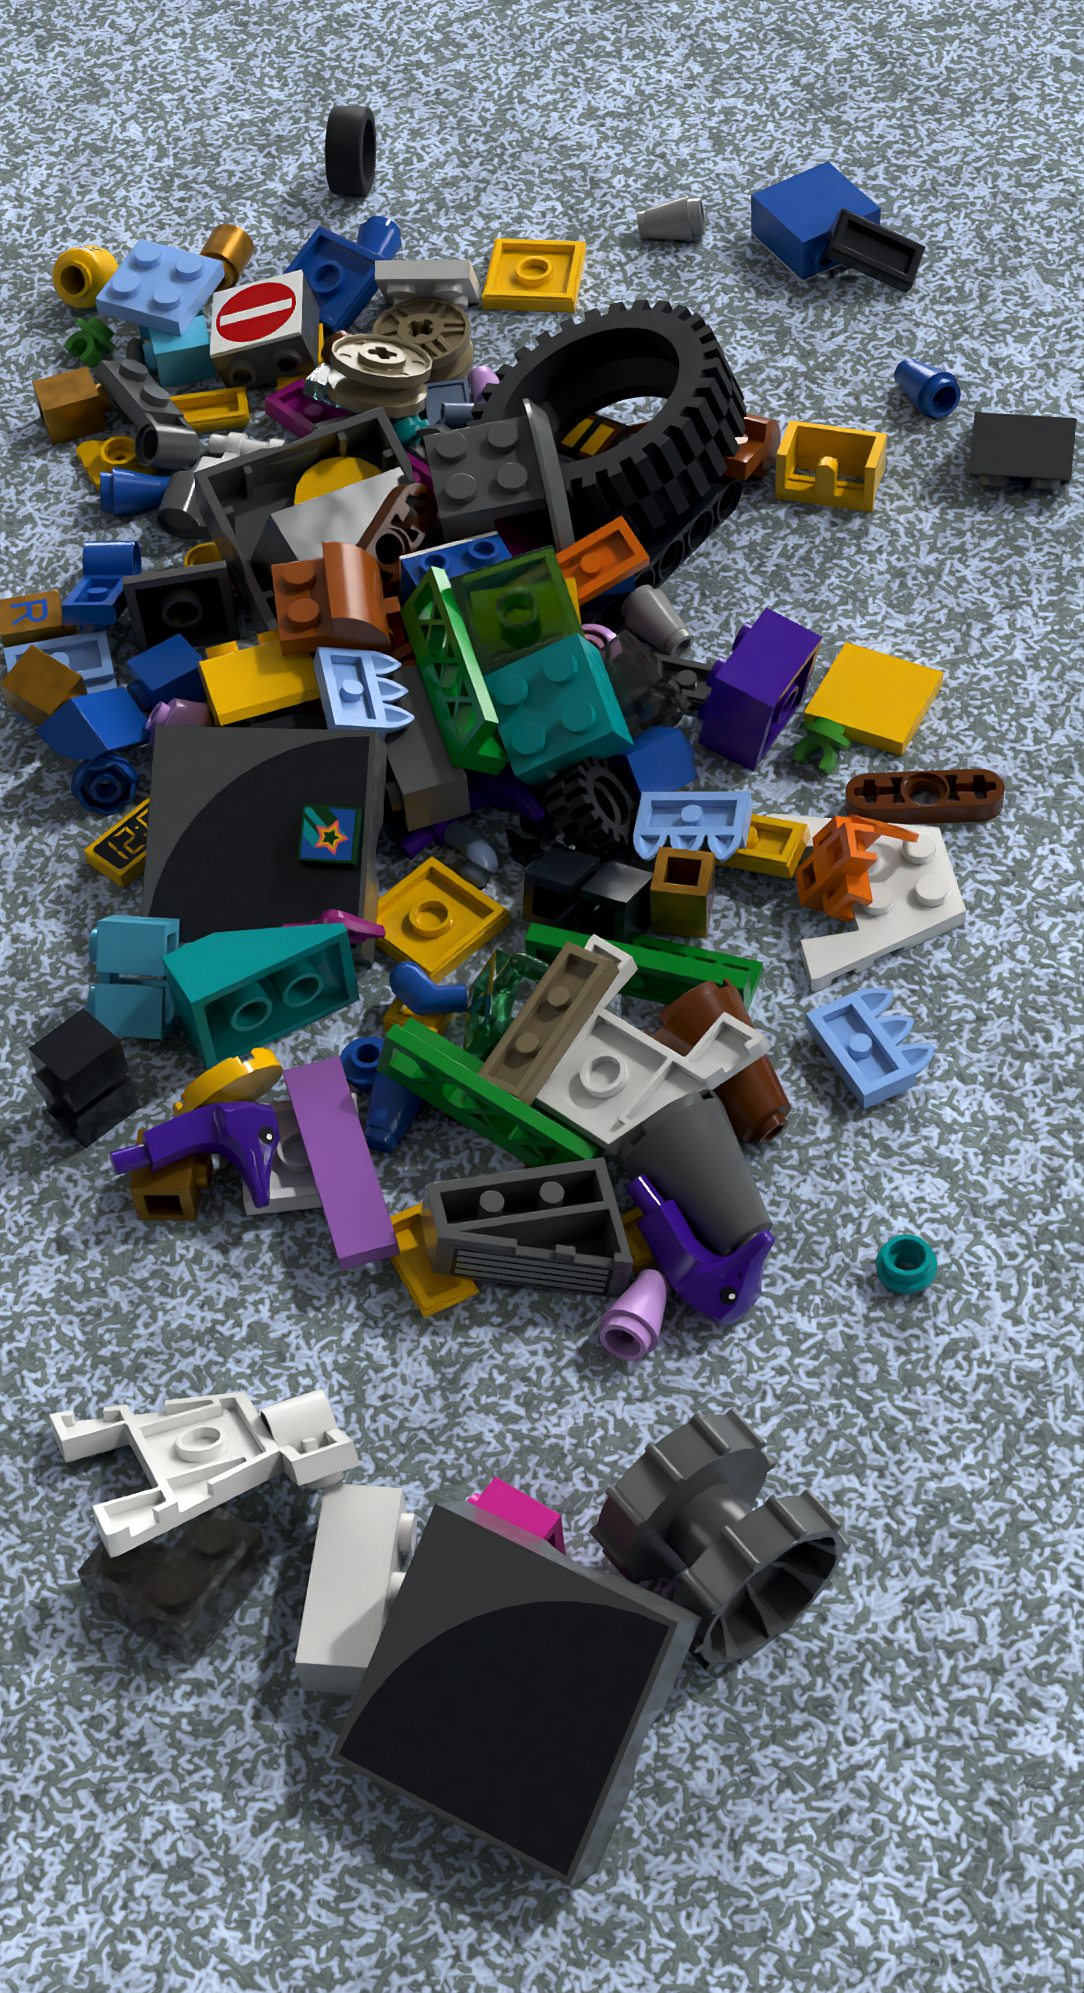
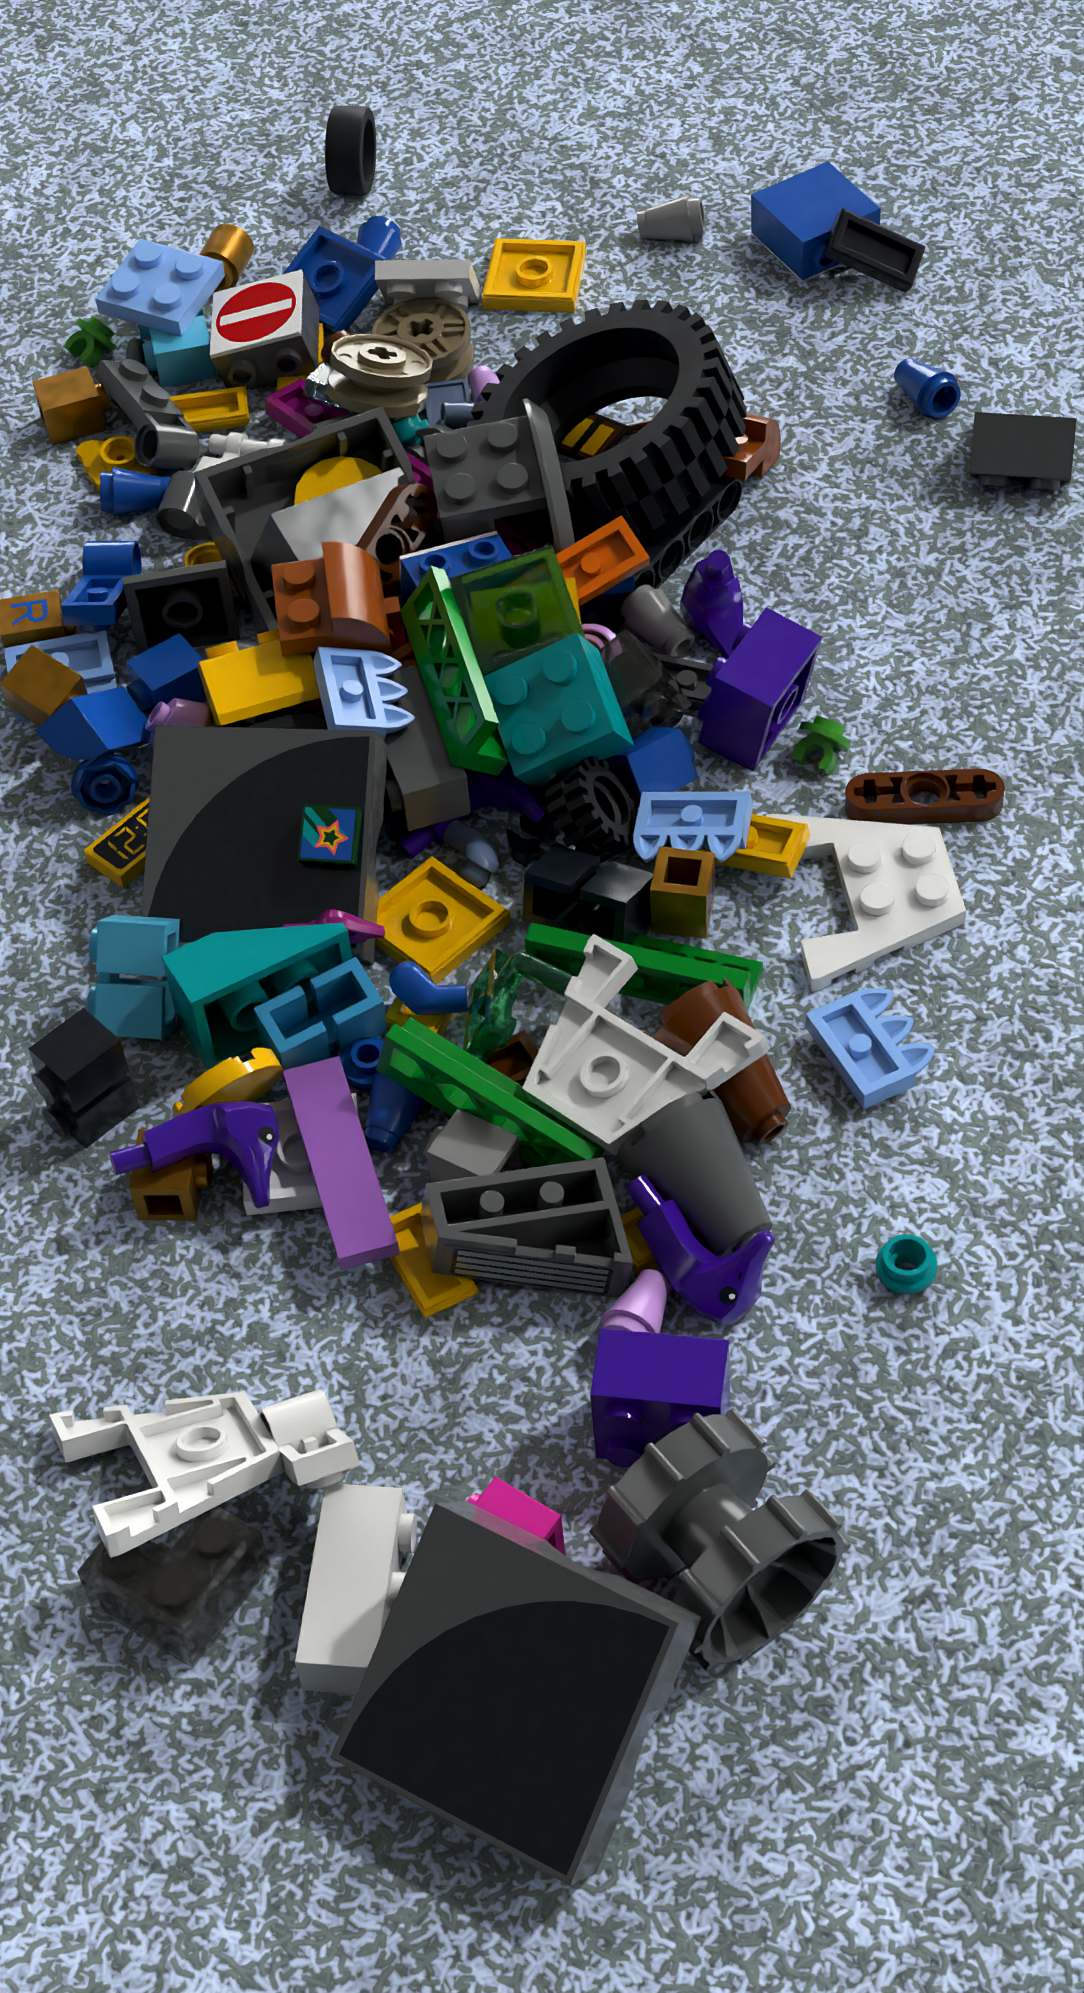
(82, 274): yellow head -> none
(345, 1010): none -> dark azure piece
(471, 1149): none -> light grey brick
(549, 1022): dark tan tile -> none
(653, 1386): none -> dark purple brick
(714, 602): none -> dark purple animal
(830, 453): yellow window -> none
(841, 864): orange piece -> none
(875, 697): yellow tile -> none

